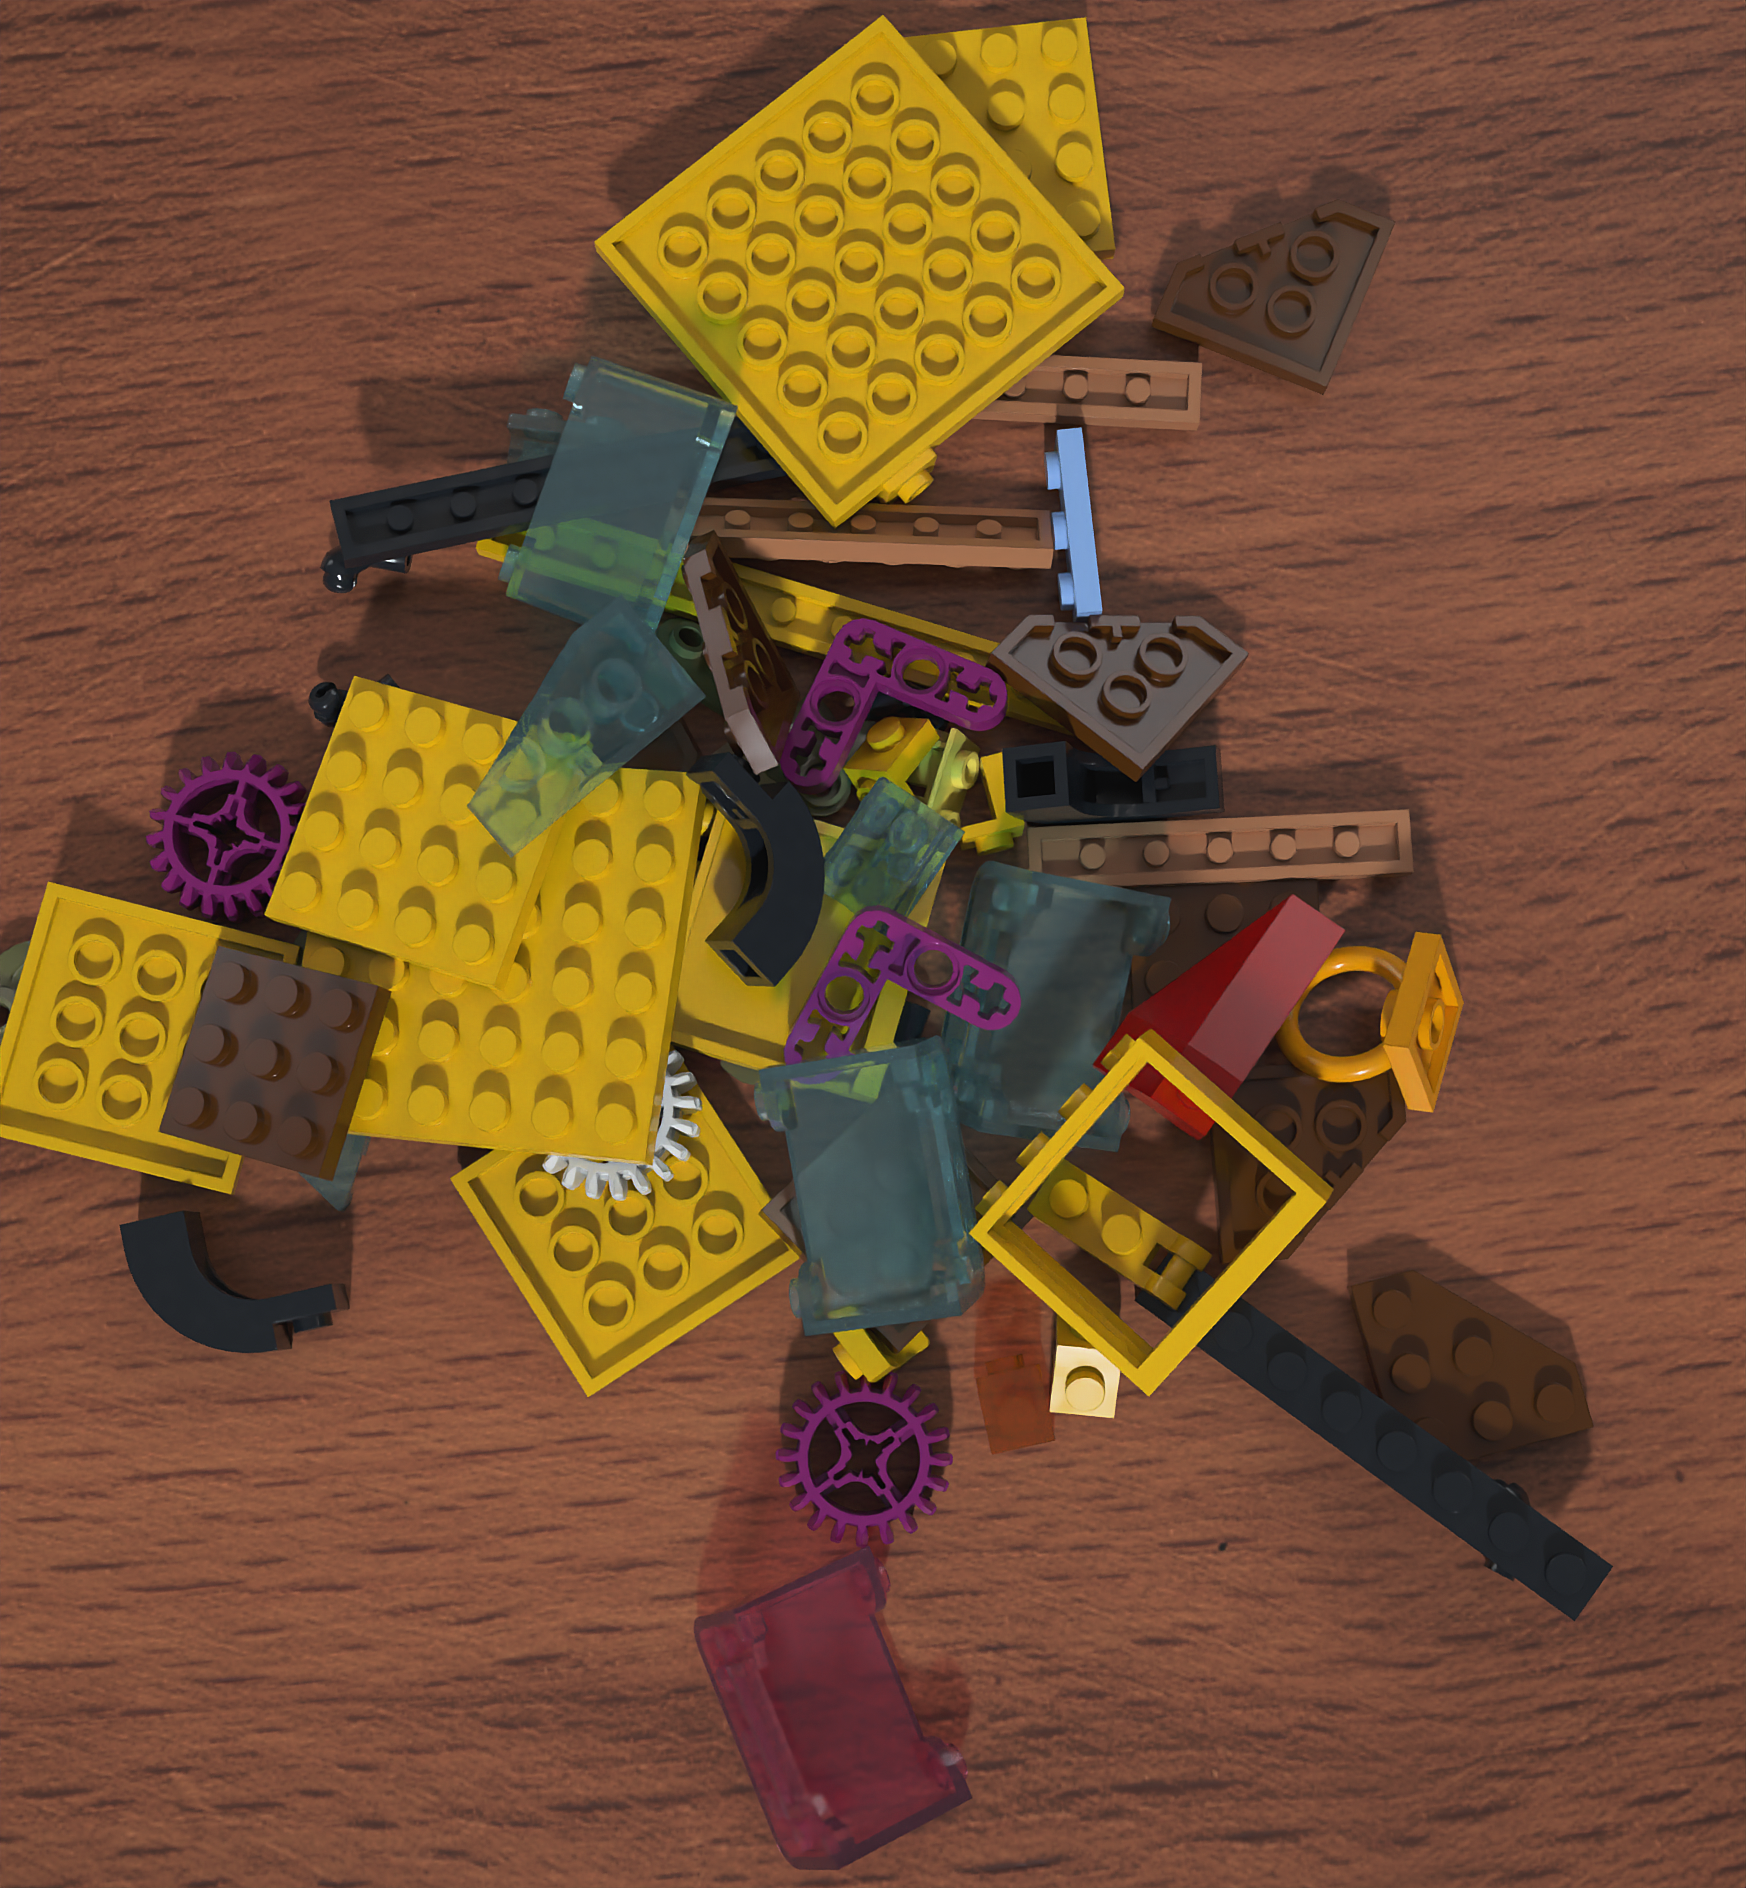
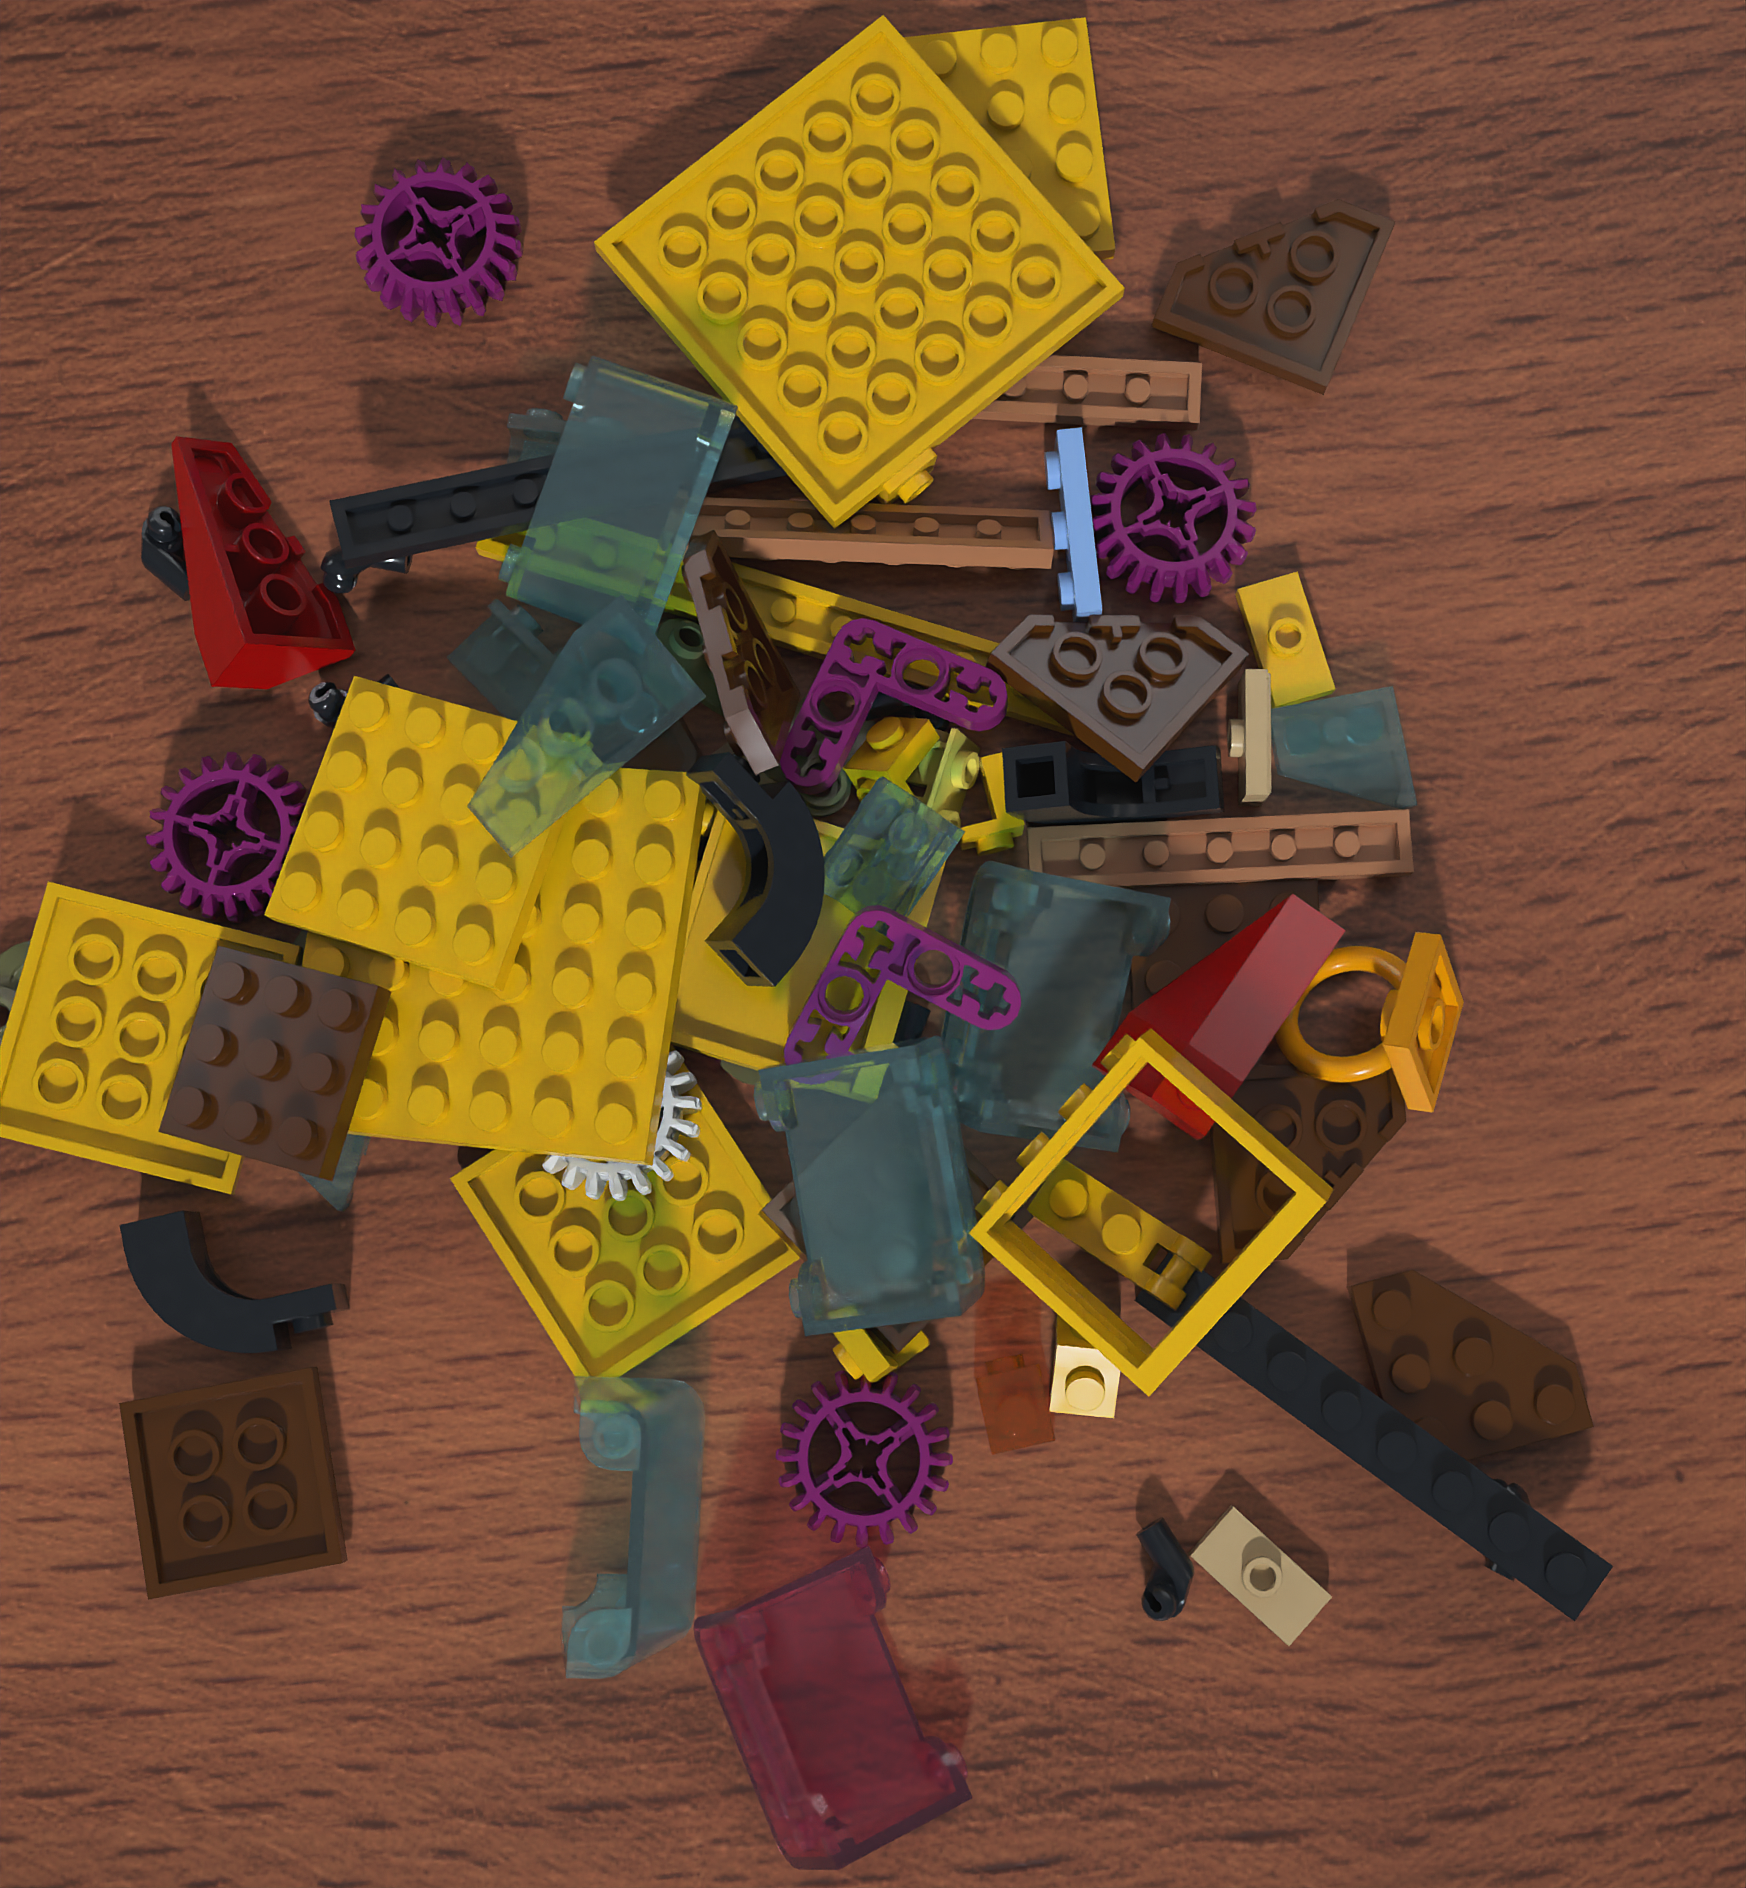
(164, 549): none -> black arm
(233, 1482): none -> reddish brown plate
(249, 592): none -> red wedge
(418, 256): none -> magenta gear
(505, 659): none -> clear light blue bracket
(659, 1436): none -> clear light blue windscreen
(1170, 1573): none -> black arm
(1194, 505): none -> magenta gear
(1251, 737): none -> tan plate
(1260, 1575): none -> tan plate
(1285, 639): none -> yellow plate
(1346, 746): none -> clear light blue wing

